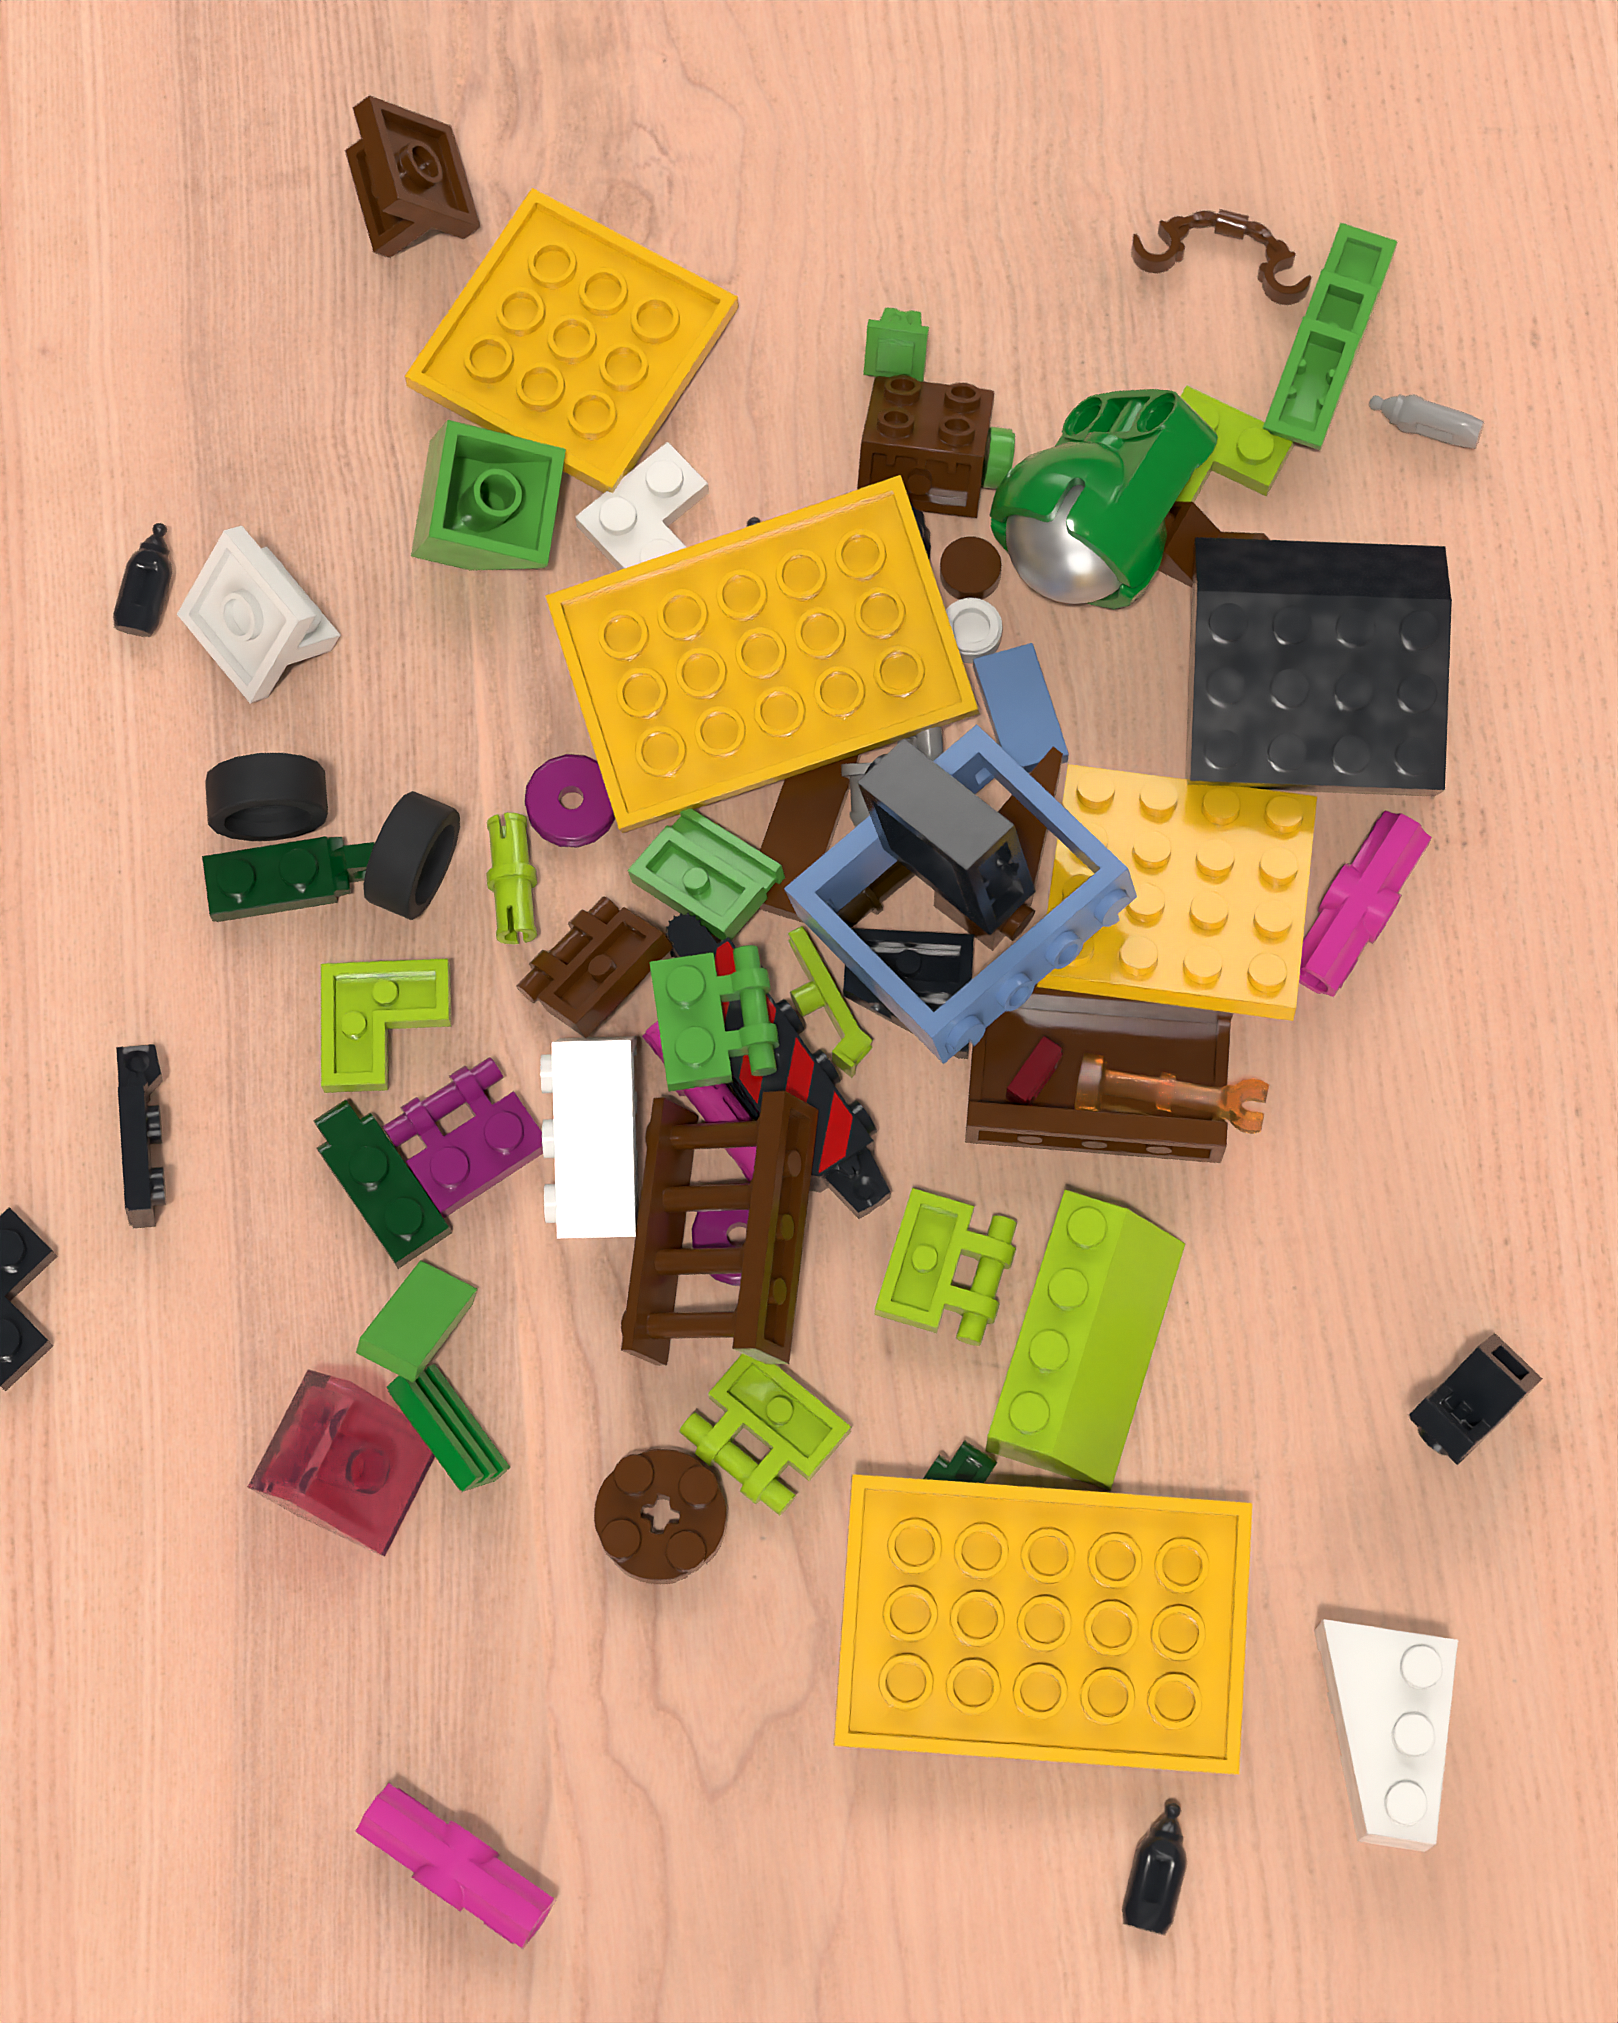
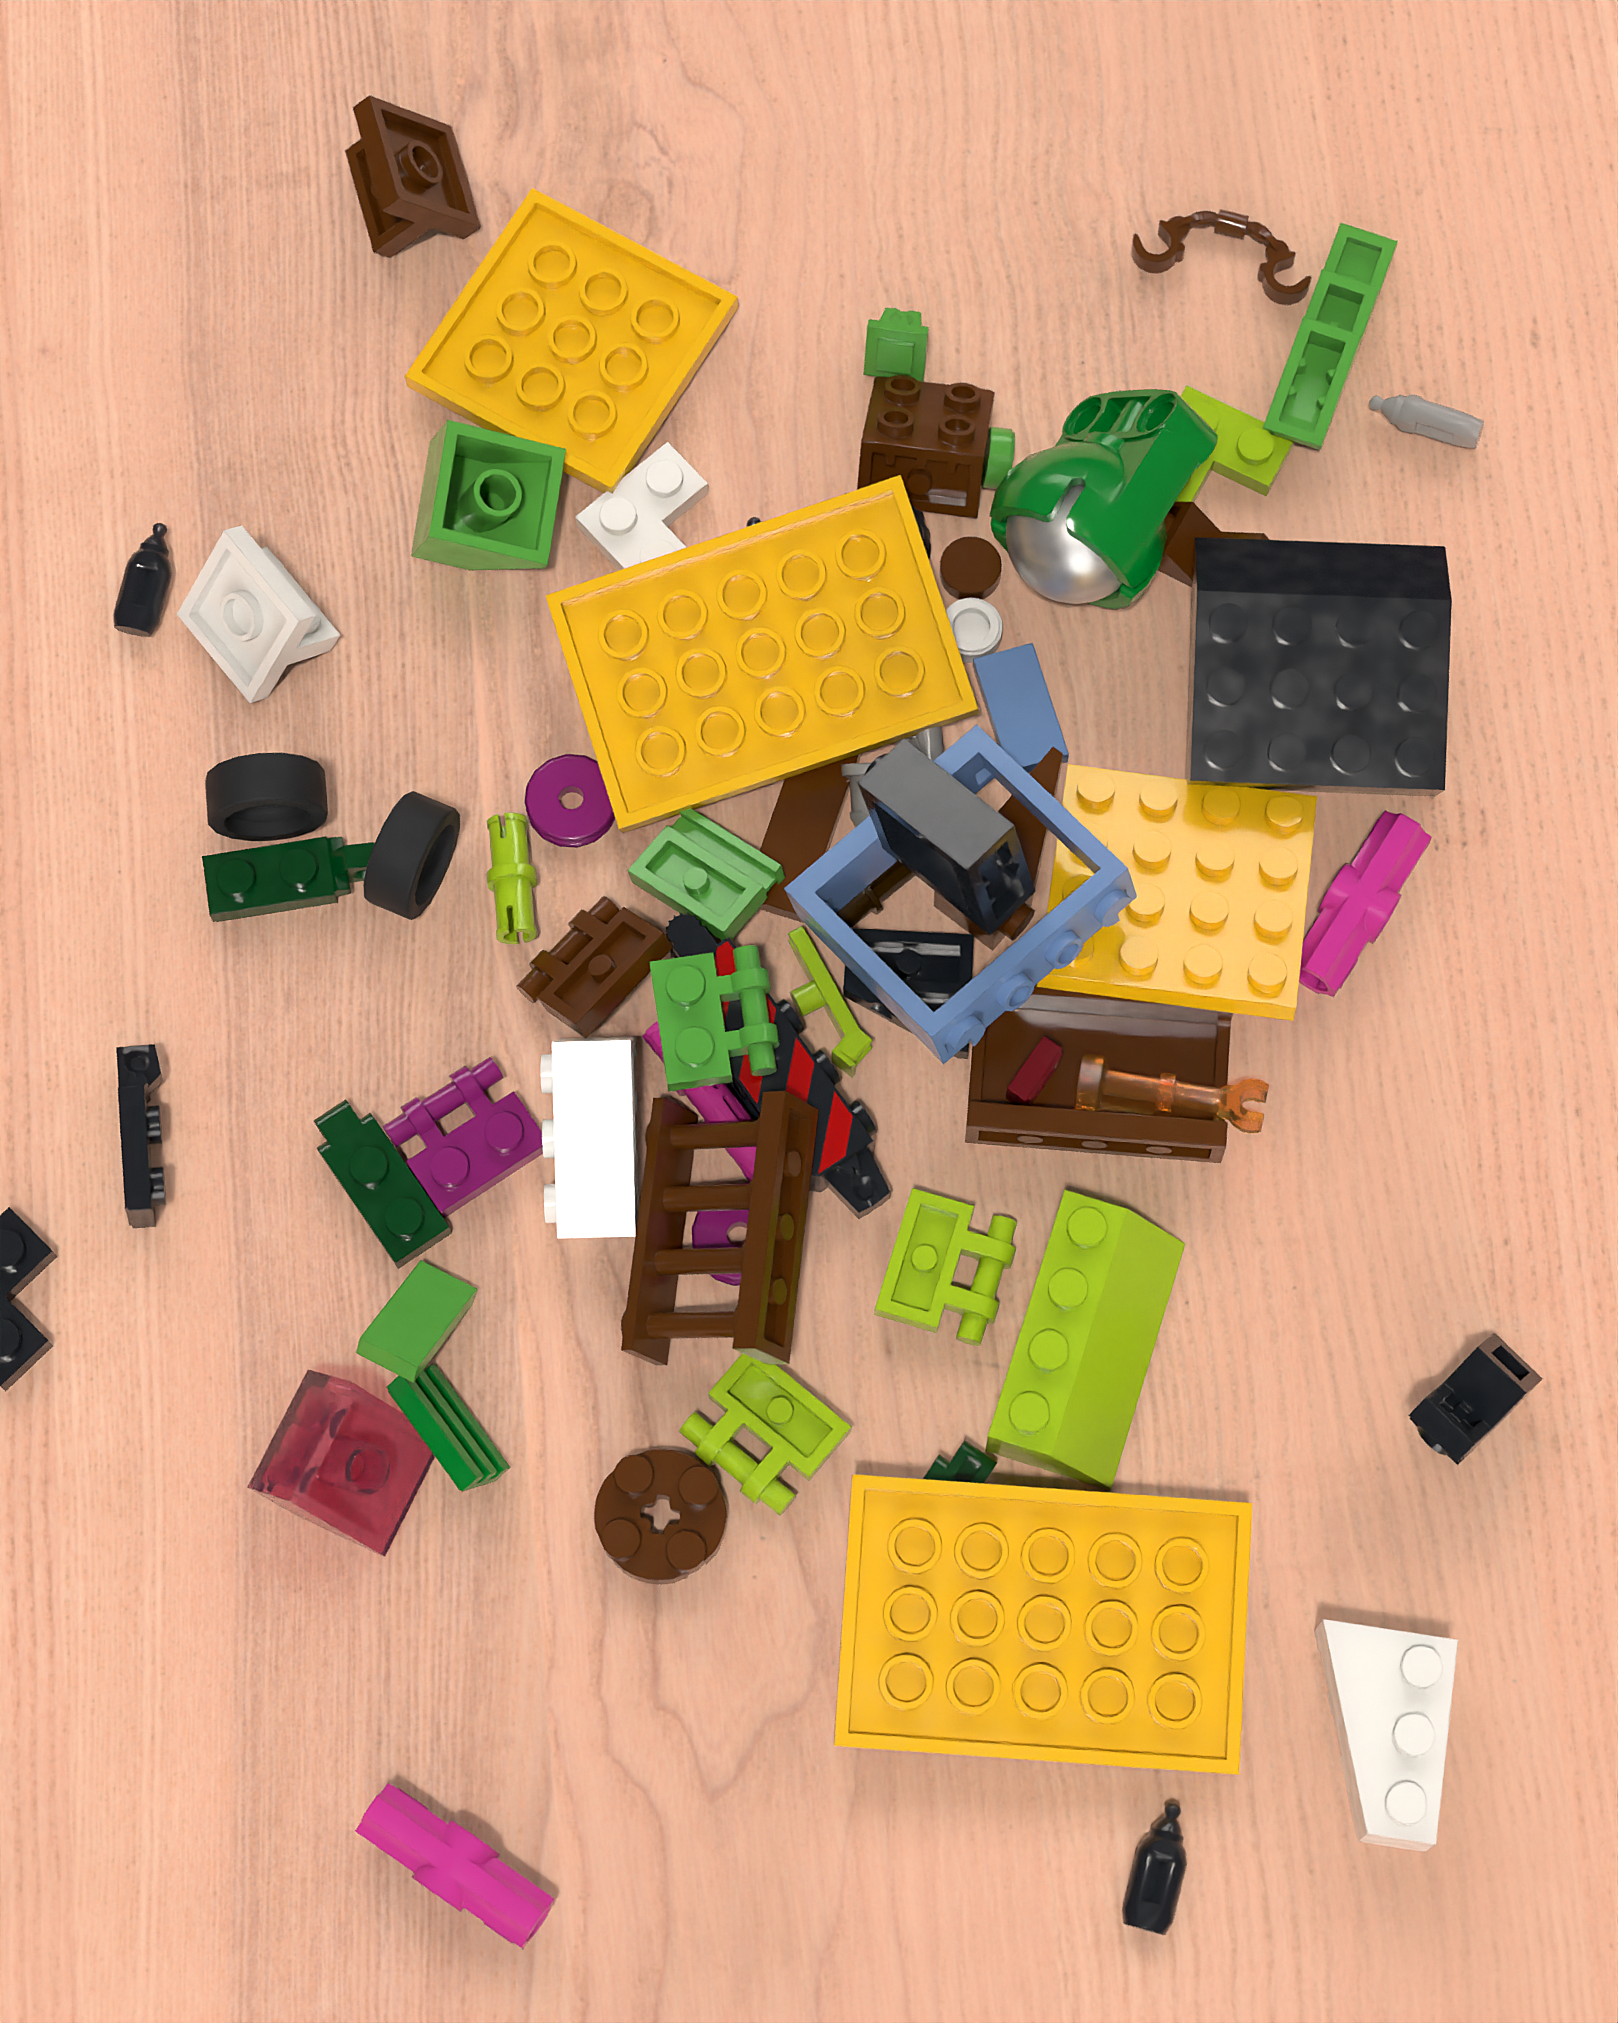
(365, 1002): lime plate -> none

